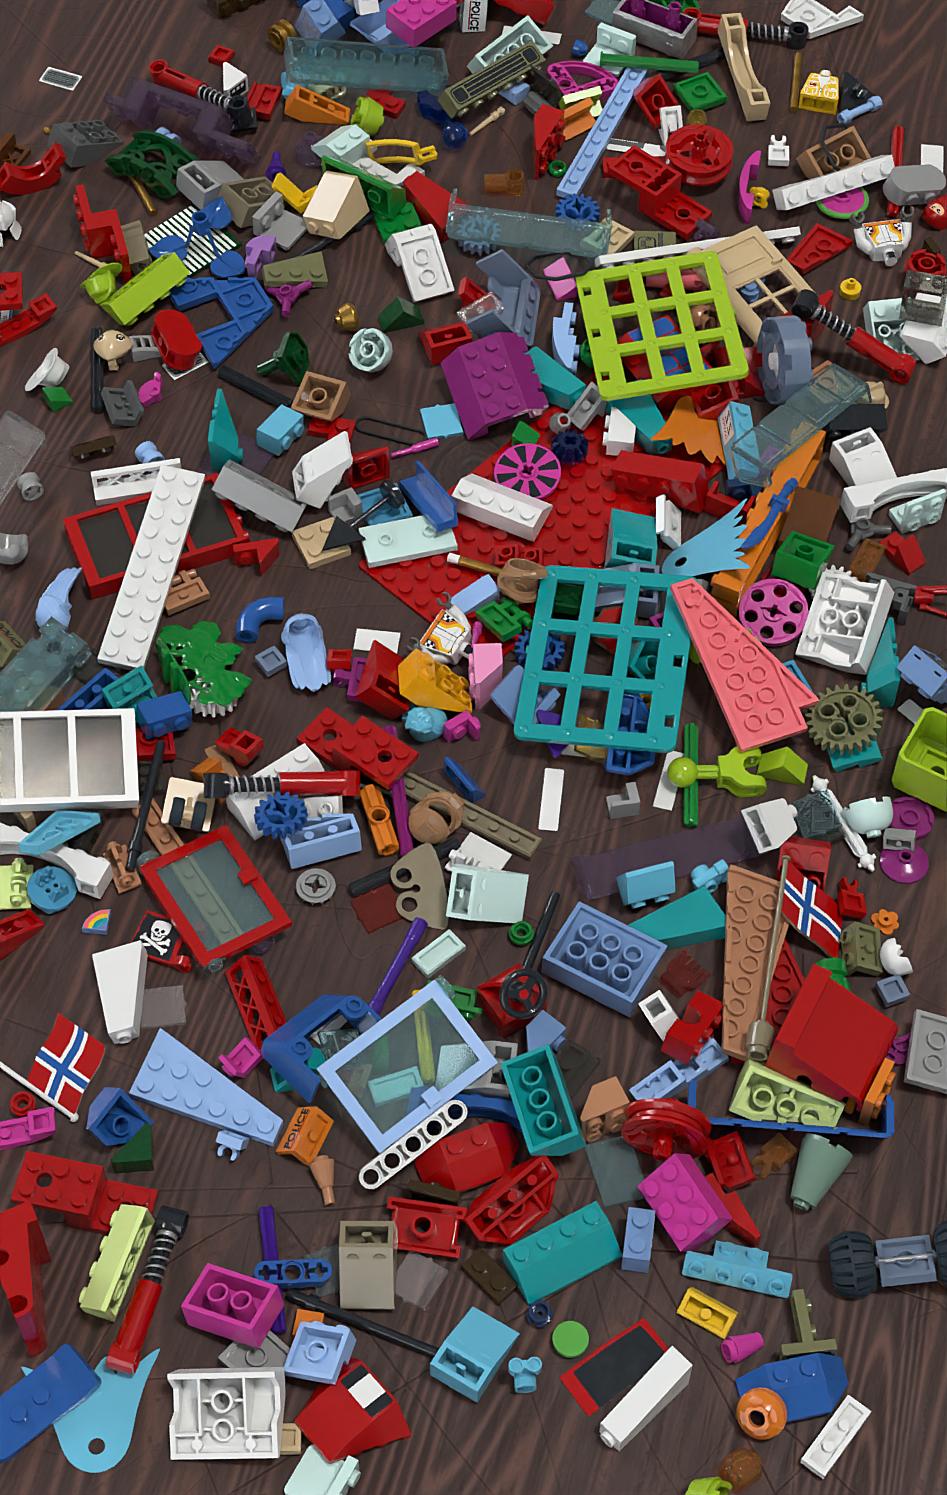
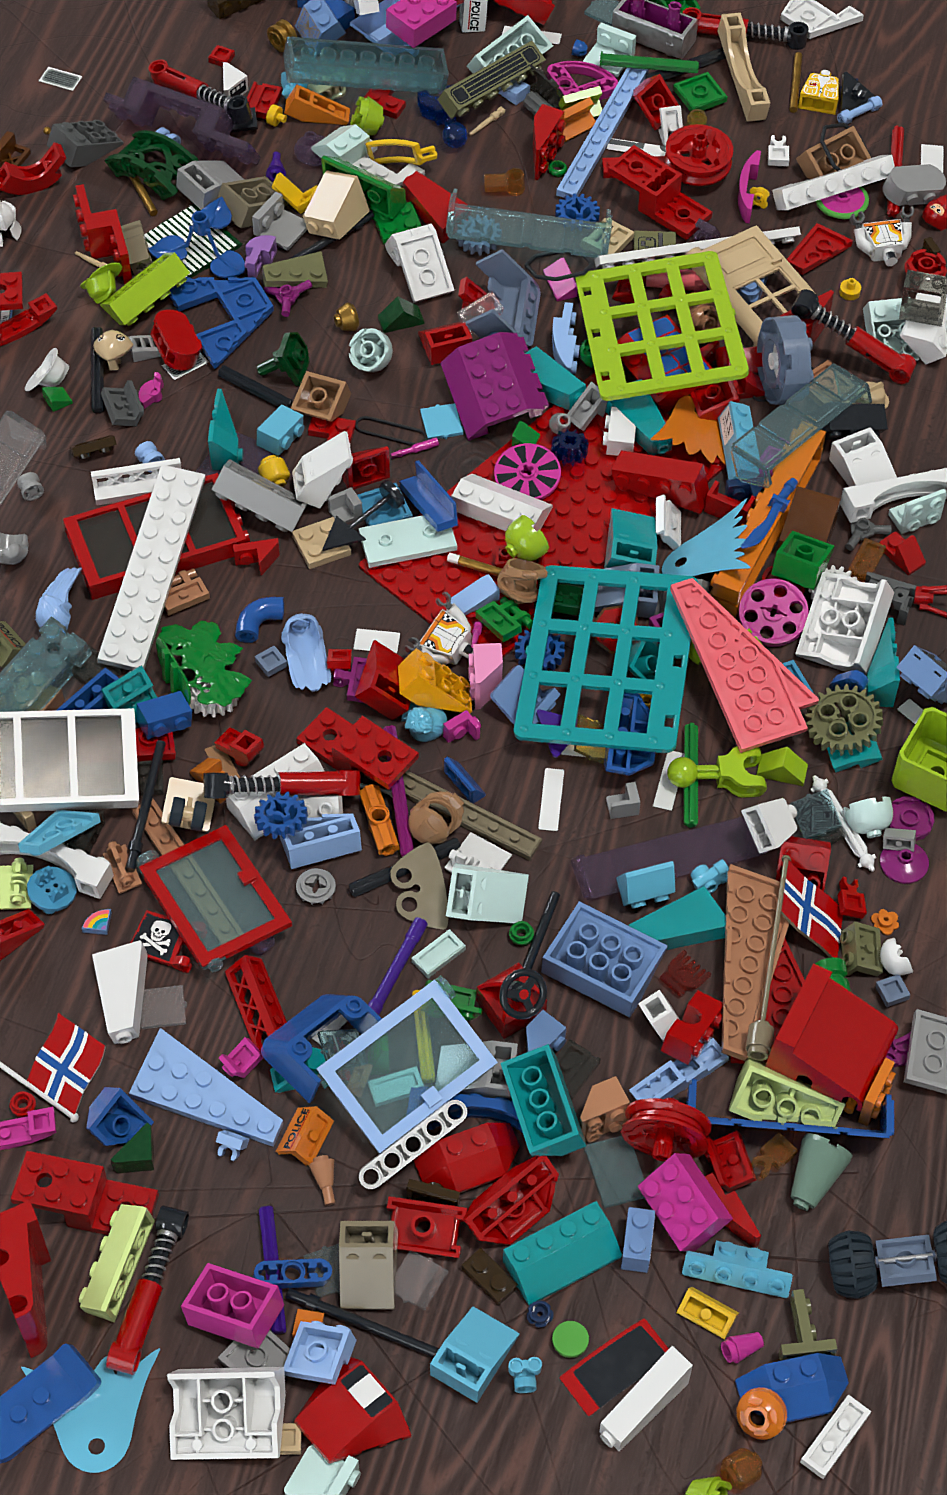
(274, 470): none -> yellow head
(275, 115): none -> yellow tile
(377, 908): clear red piece -> none
(524, 540): none -> lime cylinder
(852, 678): none -> blue beam

